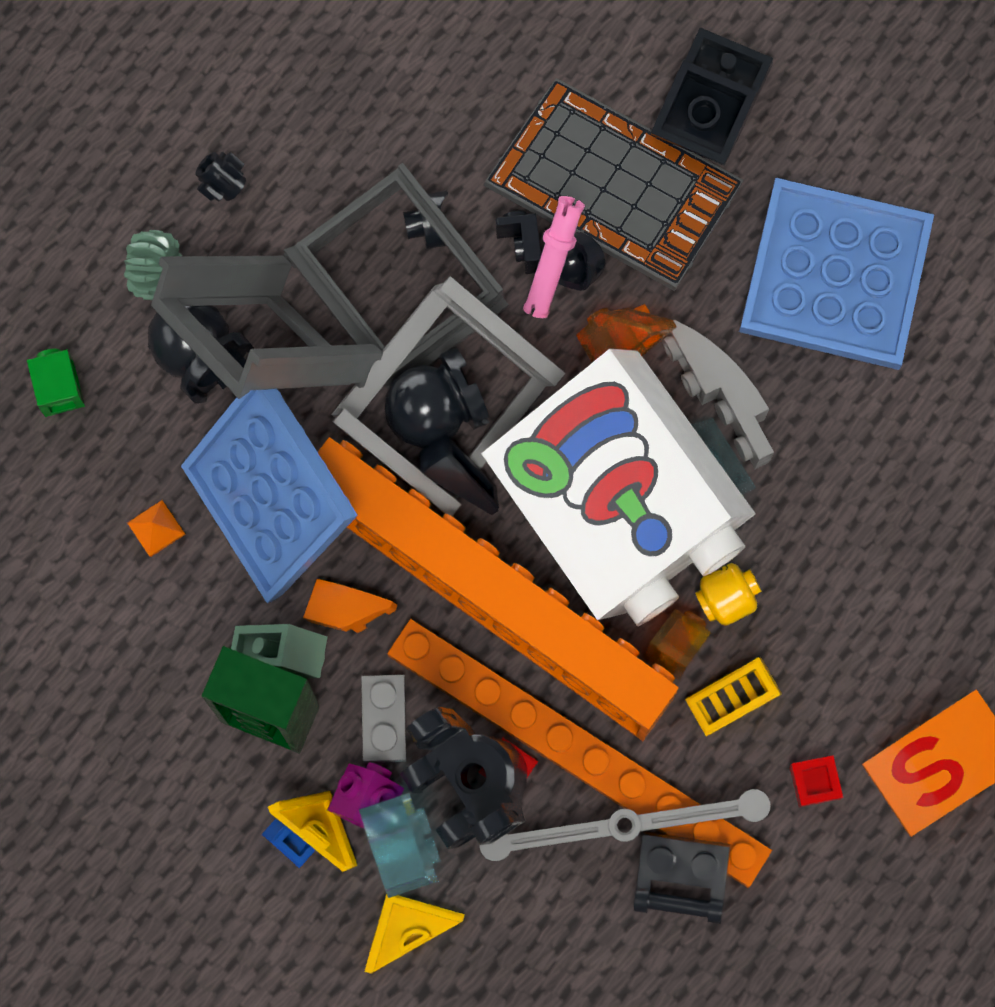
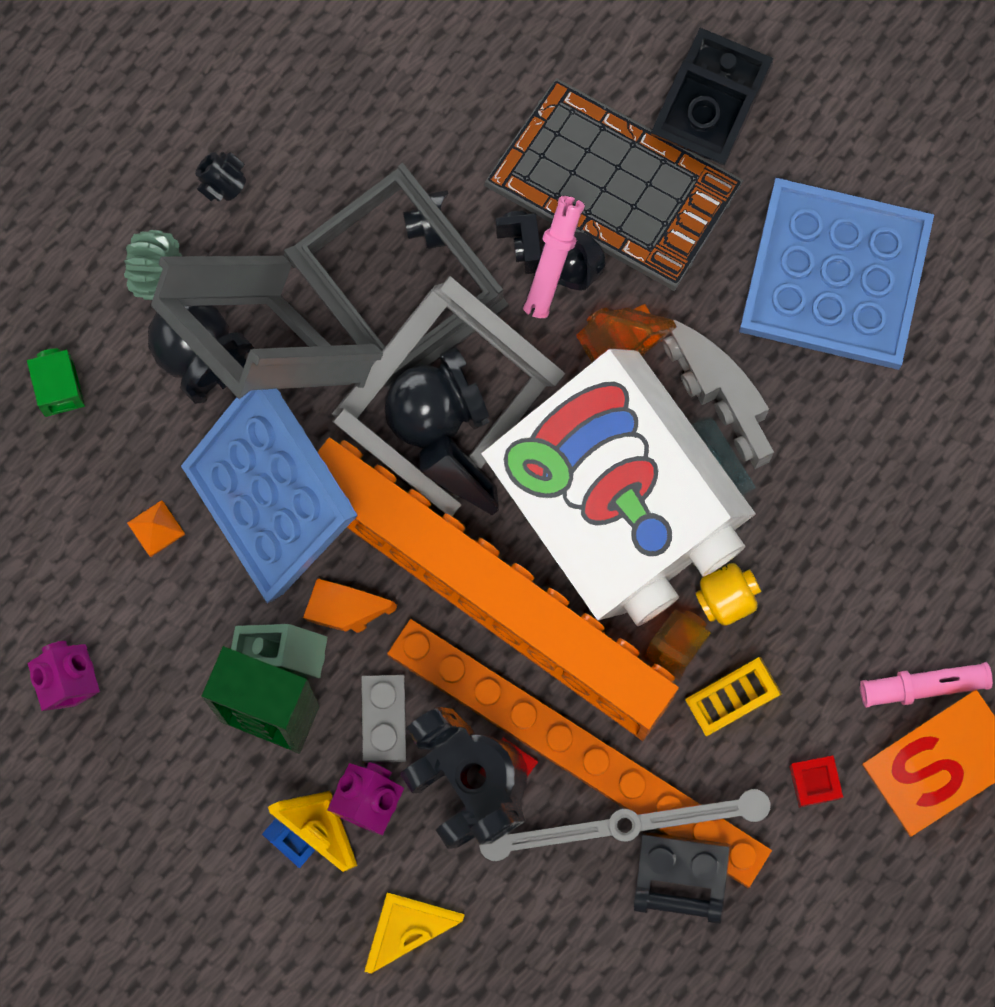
(63, 676): none -> magenta brick
(399, 845): clear light blue brick -> none
(908, 686): none -> bright pink pin

